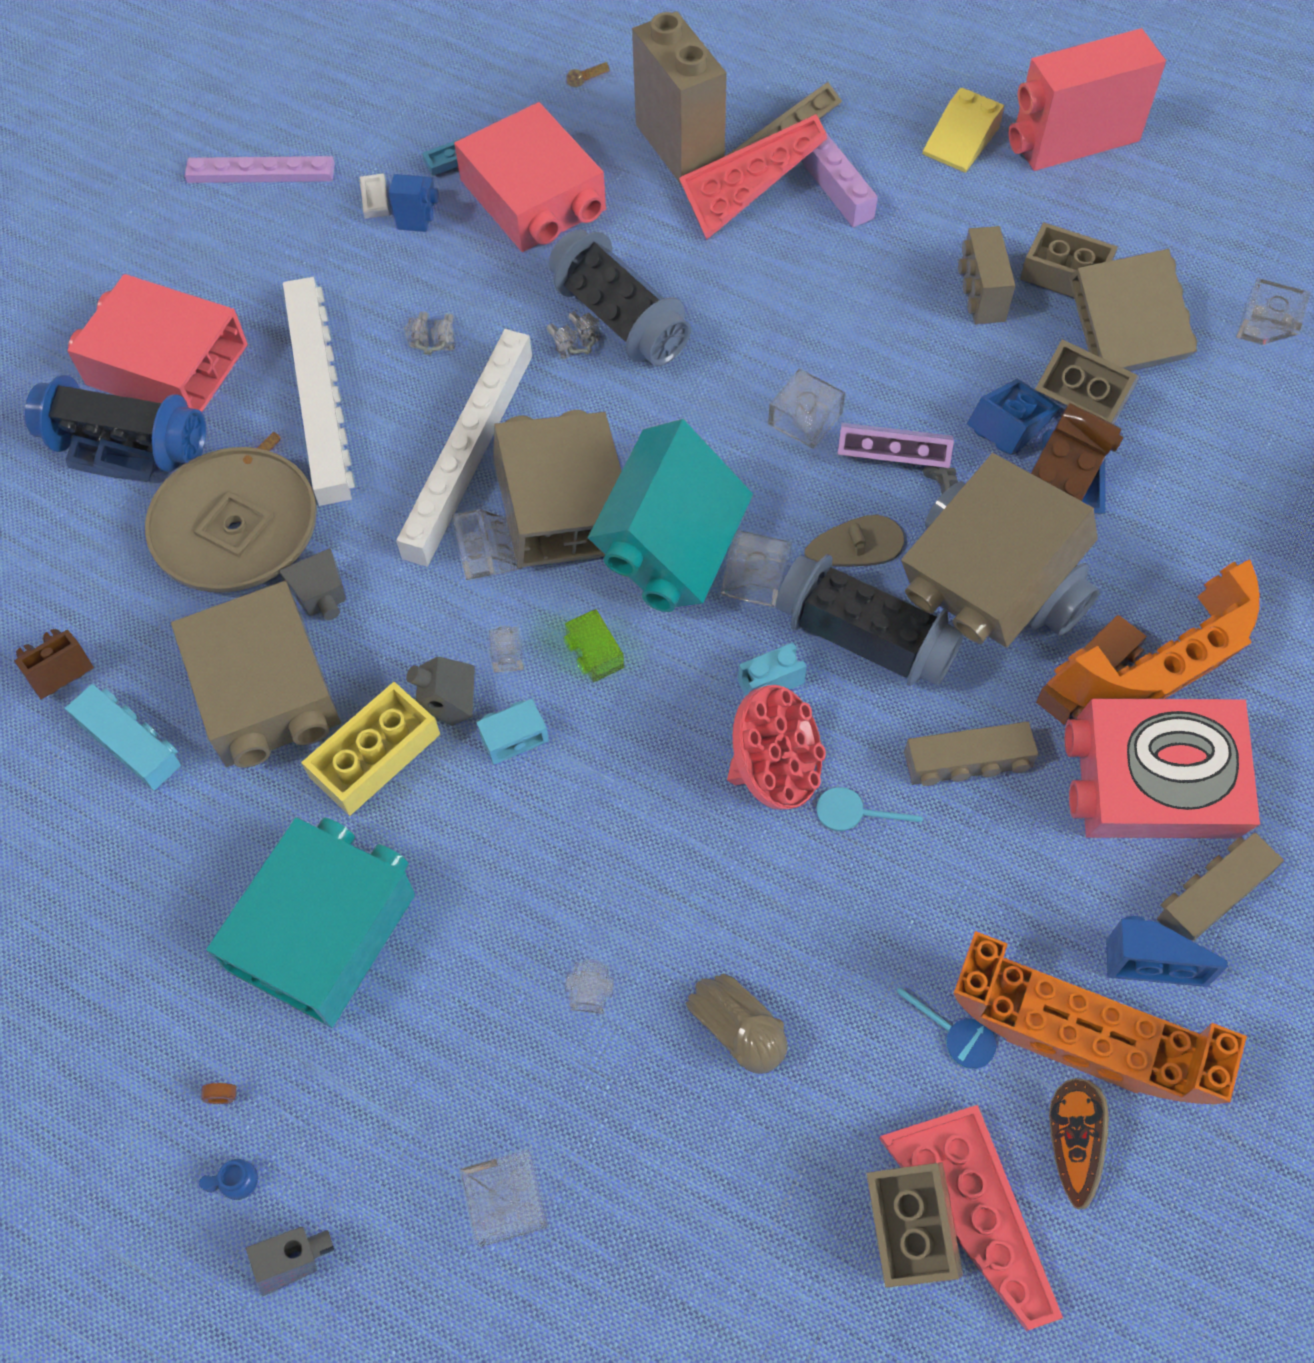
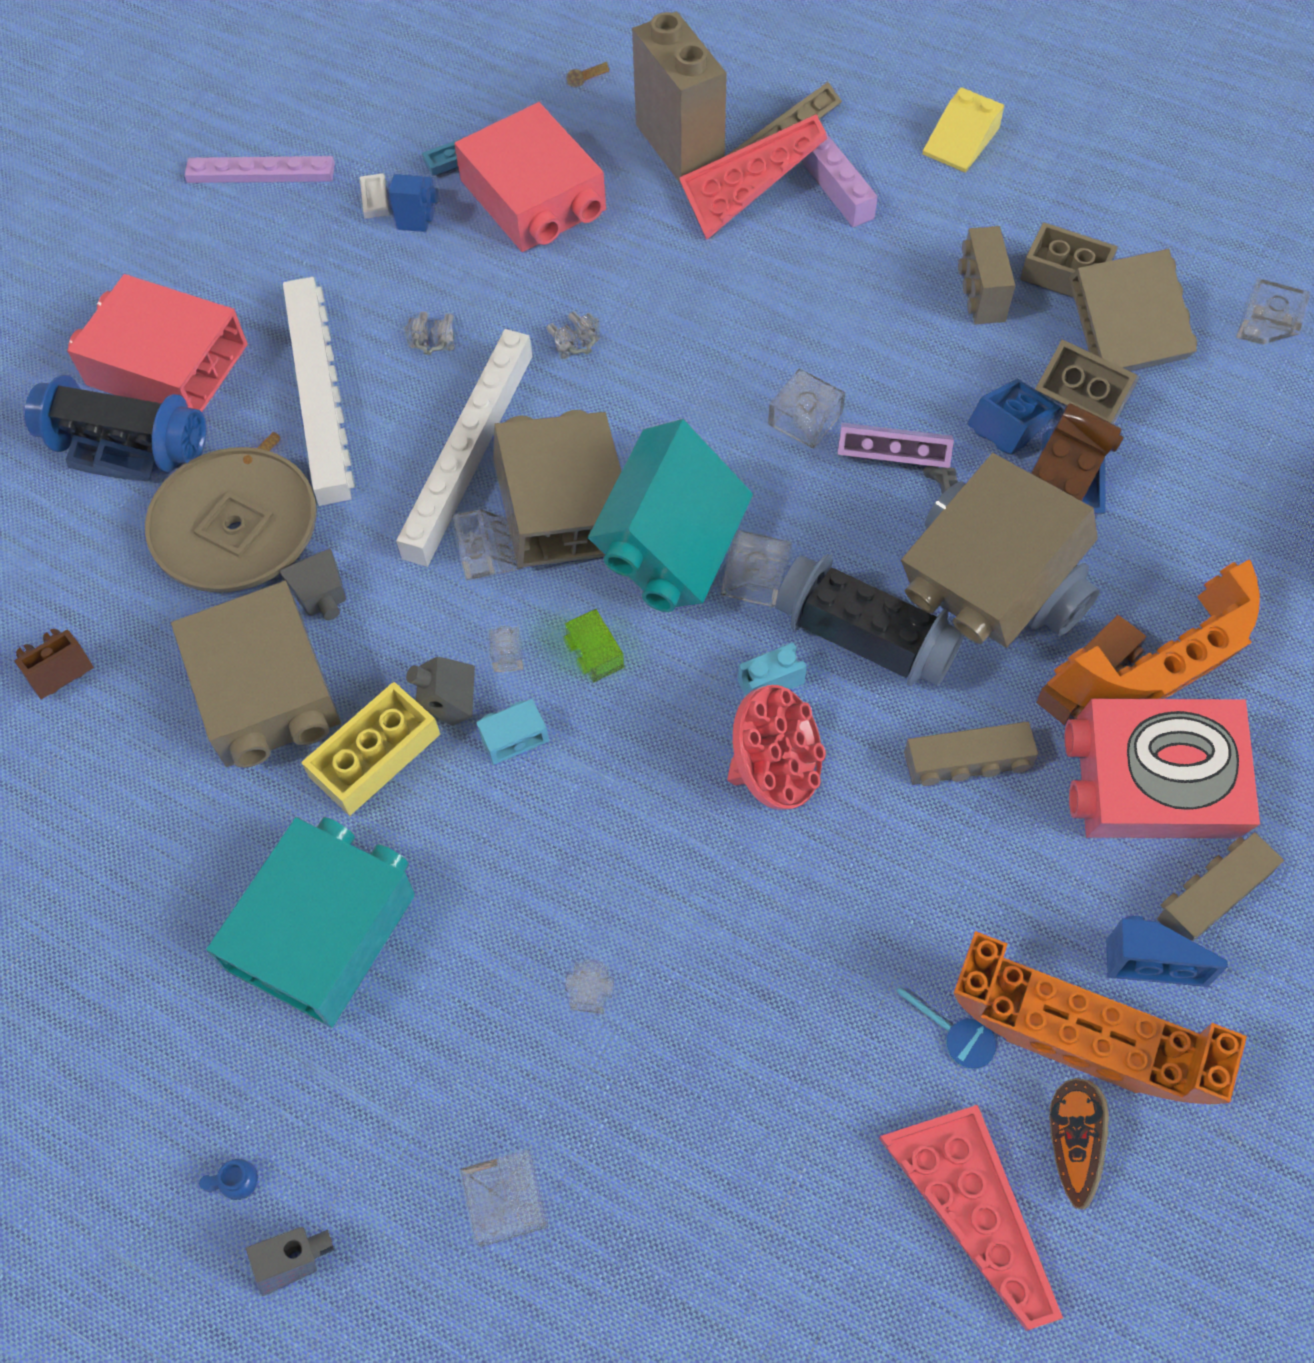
(123, 736): medium azure brick -> none
(218, 1093): dark orange tile -> none
(619, 297): brick -> none
(739, 1023): dark tan hair -> none
(843, 809): medium azure piece -> none
(859, 542): dark tan shield -> none
(914, 1225): dark tan brick -> none
(1086, 99): coral brick -> none

